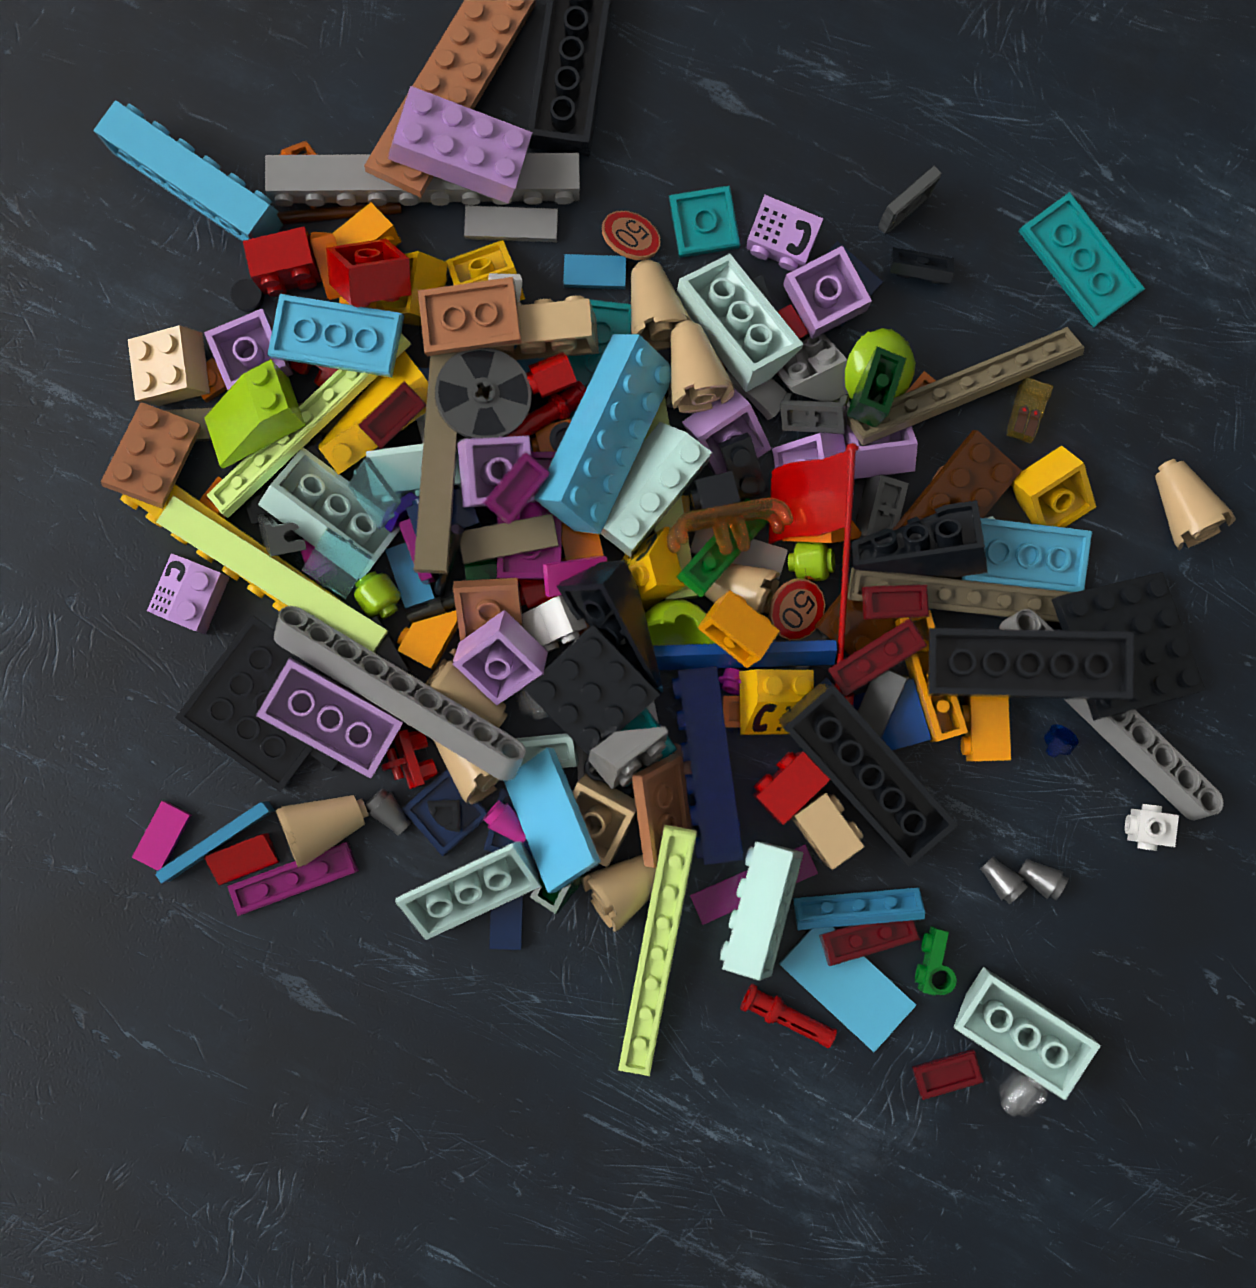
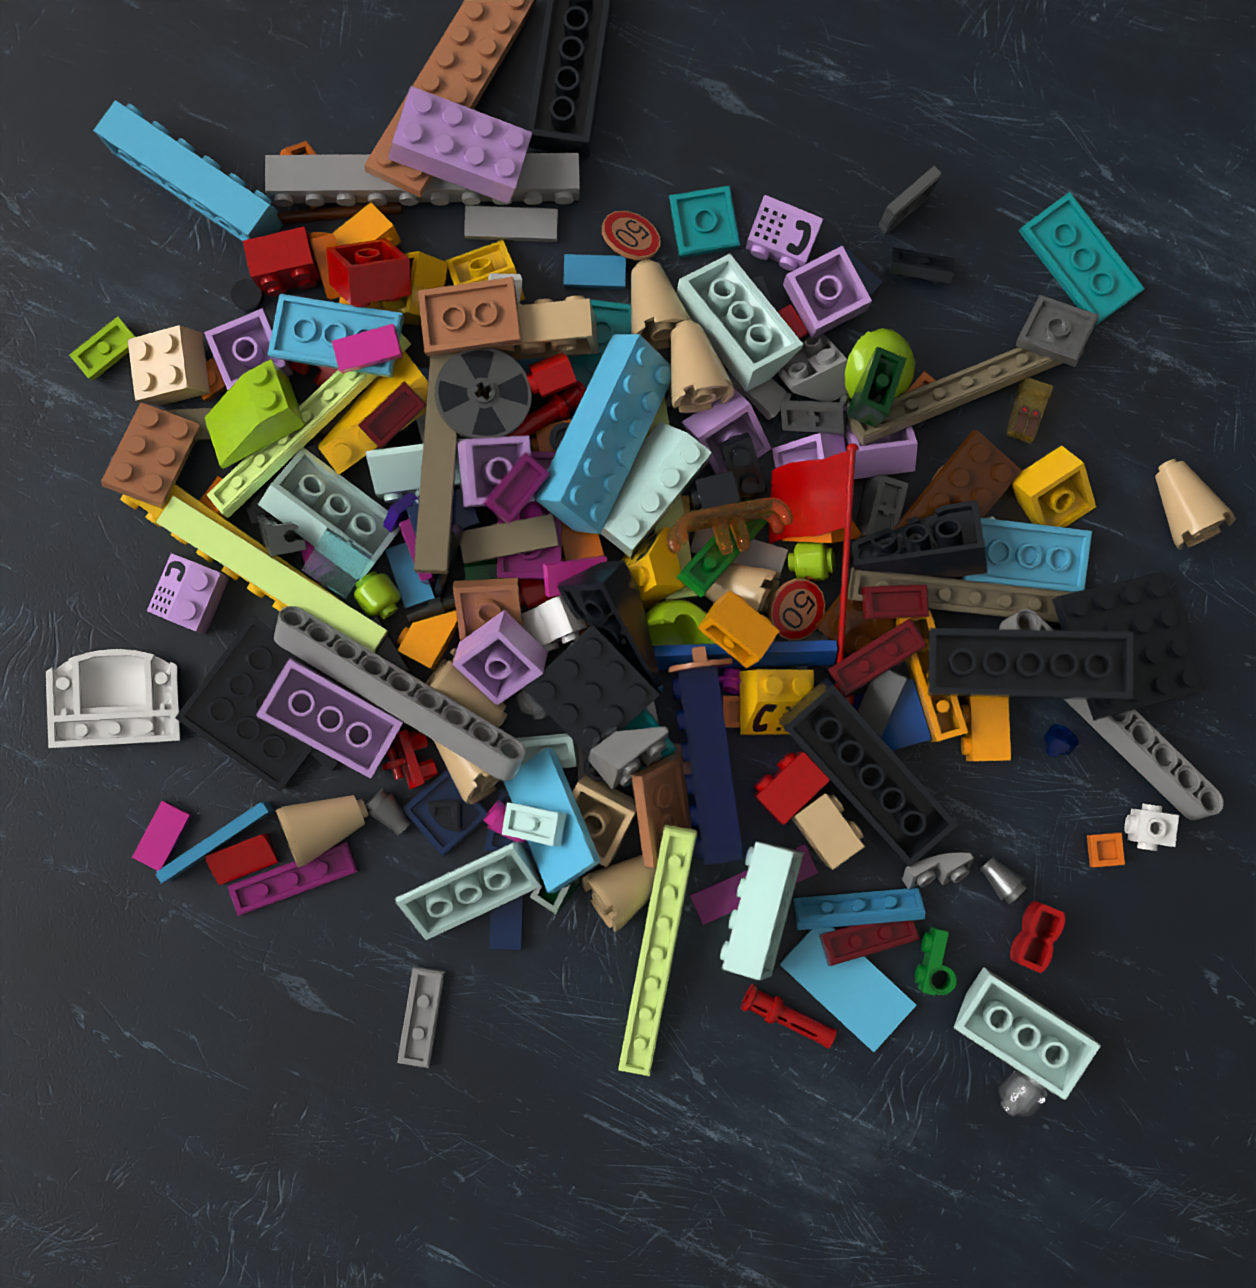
(103, 349): none -> lime plate
(112, 700): none -> white slope
(367, 348): none -> dark pink tile
(374, 493): clear light blue piece -> none
(421, 1017): none -> light grey tile
(534, 824): none -> light aqua plate
(700, 661): none -> nougat piece
(945, 867): none -> light grey slope
(947, 1074): dark red tile -> none
(1035, 942): none -> red brick
(1043, 878): flat silver cone -> none
(1057, 330): none -> flat silver tile
(1105, 849): none -> orange plate

